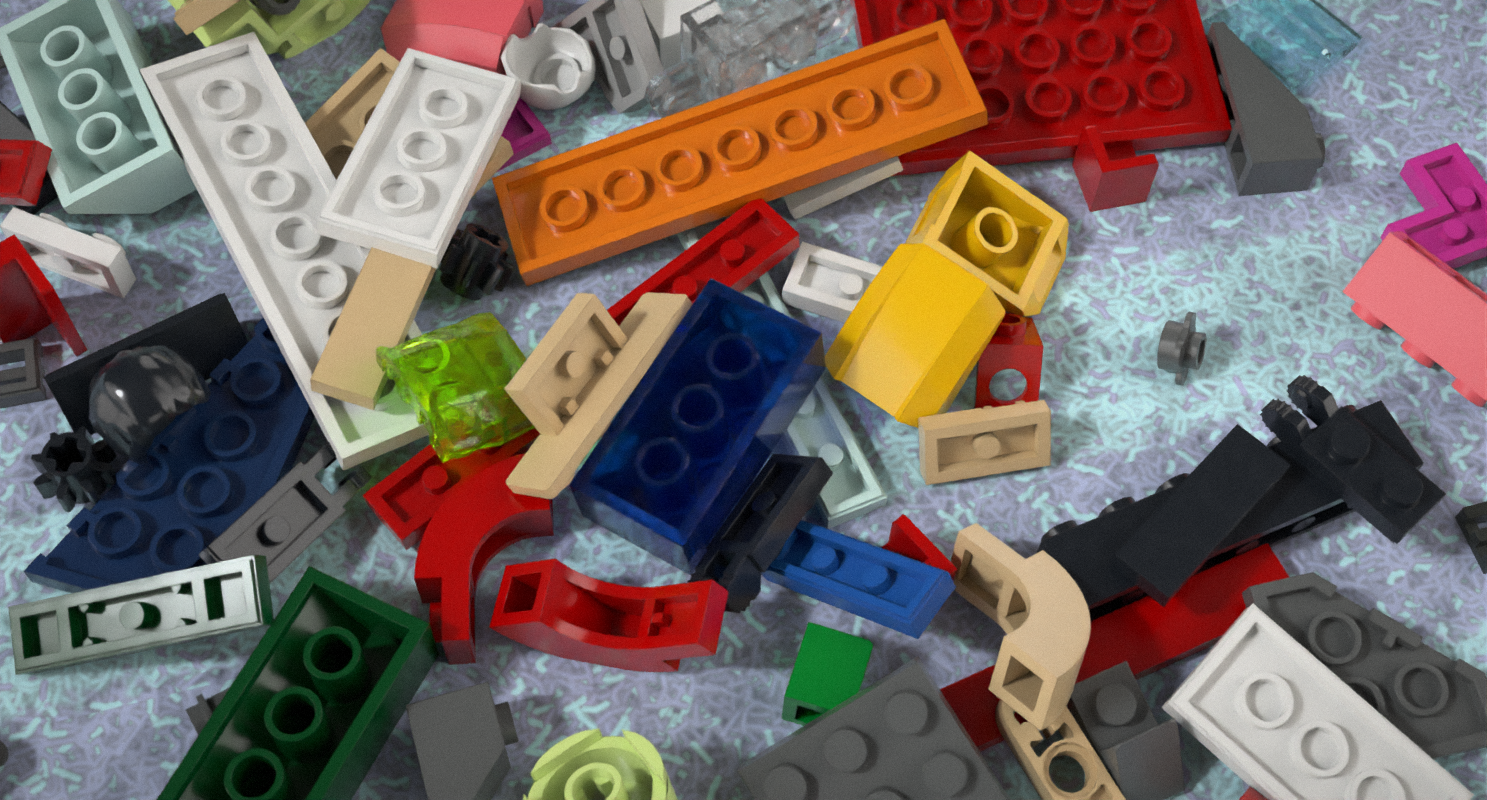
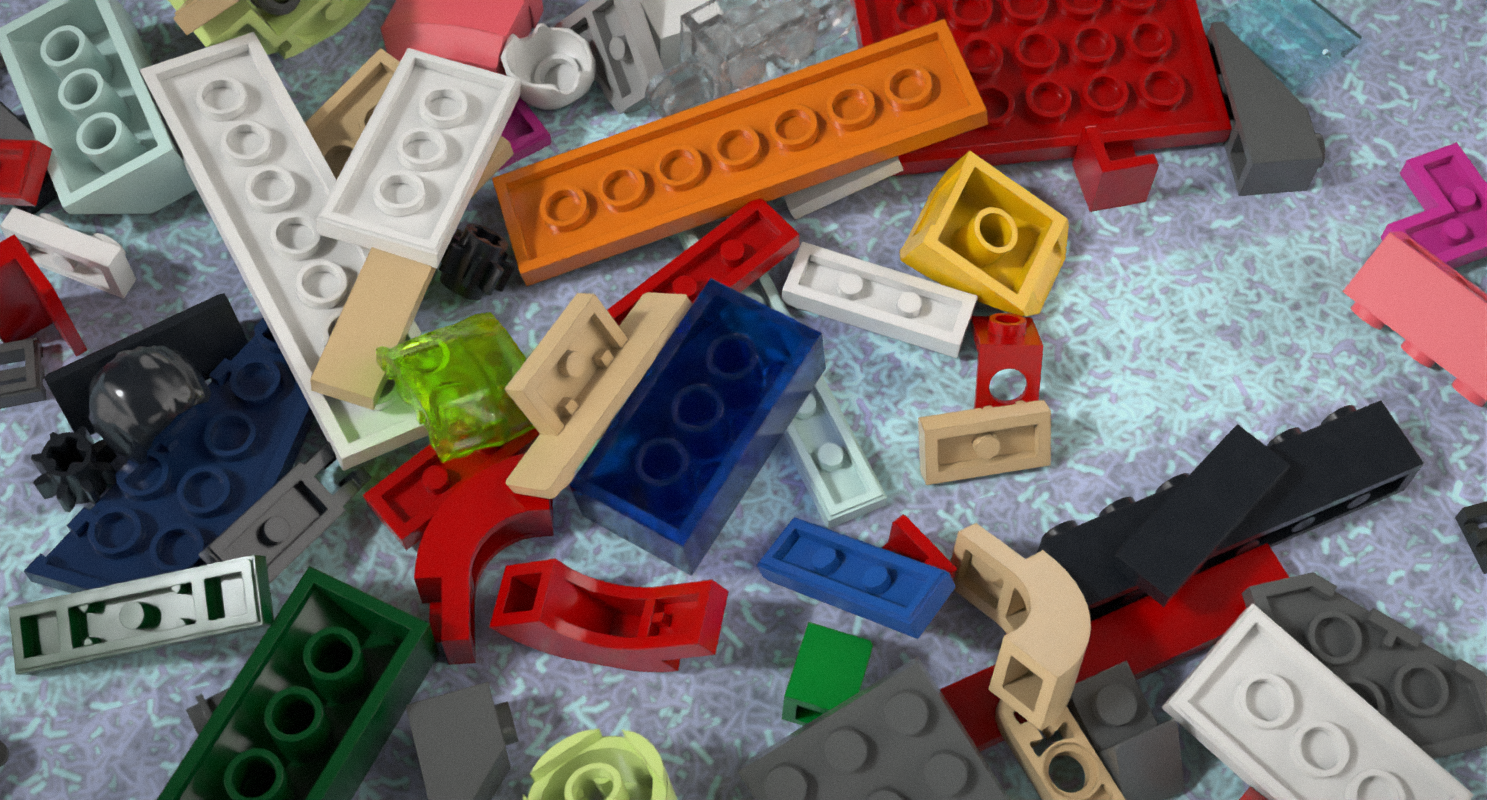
(761, 526): black hinge -> none
(915, 334): yellow slope -> none
(1181, 347): dark grey plate -> none
(1352, 460): black hinge -> none

